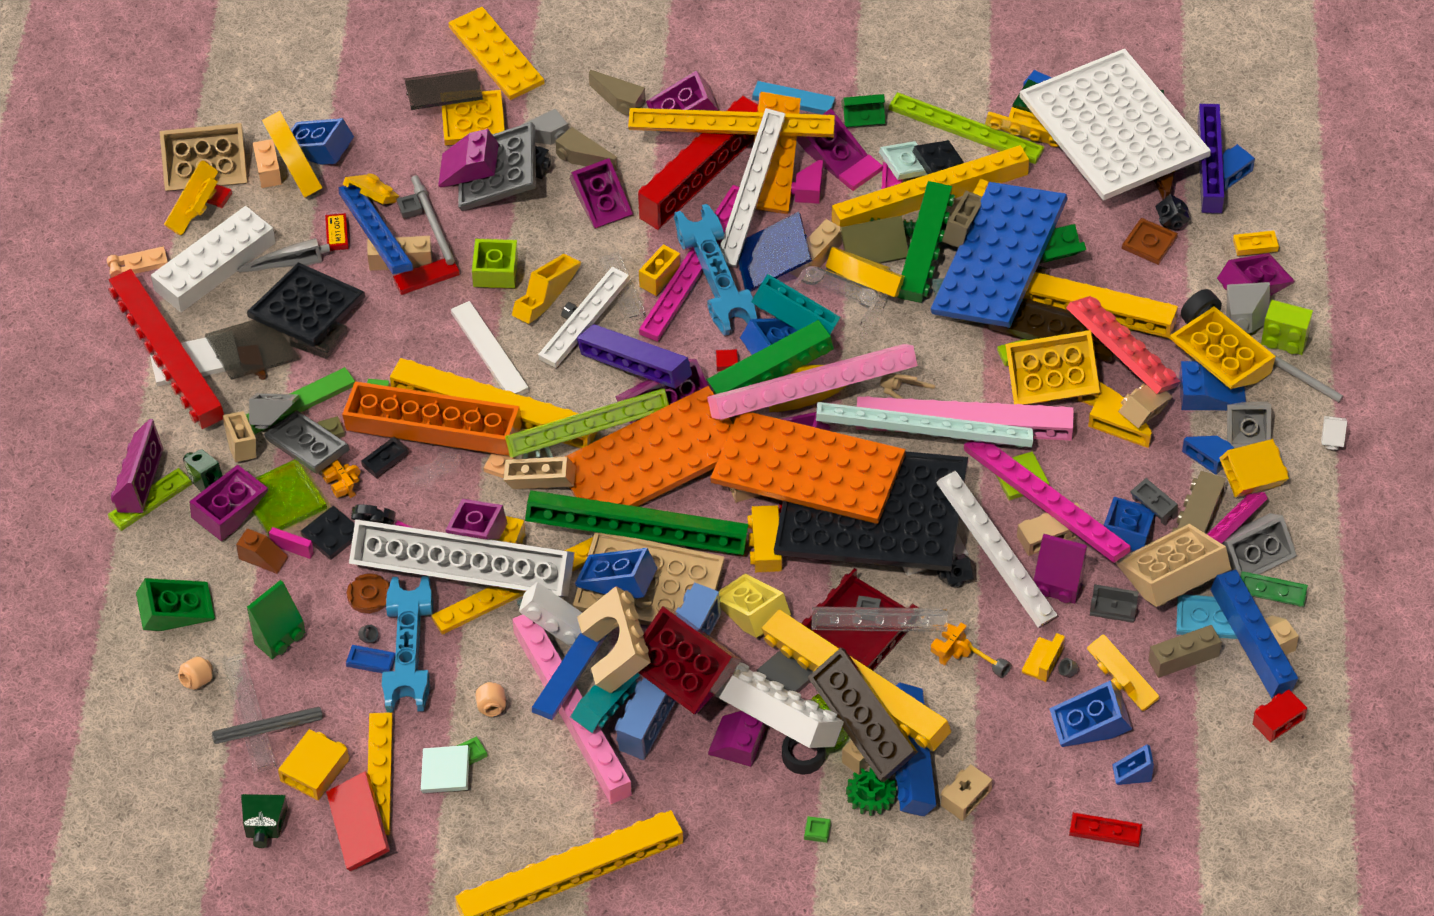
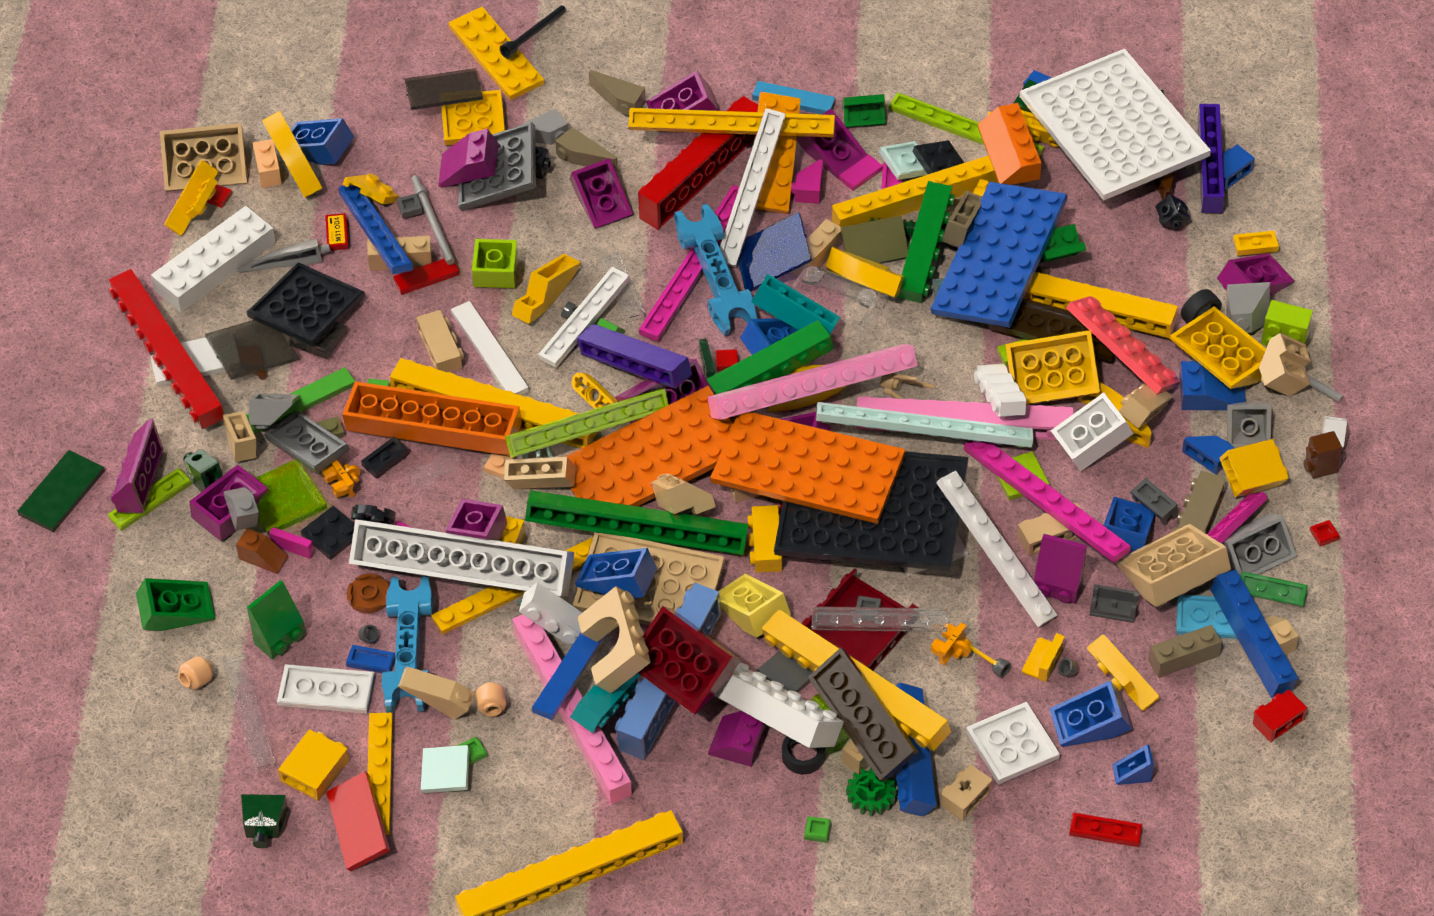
(61, 491): none -> dark green tile
(138, 261): light nougat plate -> none
(241, 508): none -> light grey slope
(267, 725): dark grey axle -> none
(325, 688): none -> white tile
(437, 692): none -> tan slope
(439, 341): none -> tan brick
(510, 48): none -> black piece
(587, 392): none -> yellow beam
(608, 325): none -> bright green tile
(659, 270): yellow brick -> none
(680, 495): none -> tan piece
(706, 358): none -> clear green tile
(960, 571): black brick -> none
(1000, 390): none -> white brick
(1010, 145): none -> orange slope
(1012, 743): none -> white plate
(1092, 432): none -> white slope
(1149, 241): dark orange tile -> none
(1281, 352): none -> tan piece
(1323, 455): none -> reddish brown brick
(1324, 533): none -> red tile

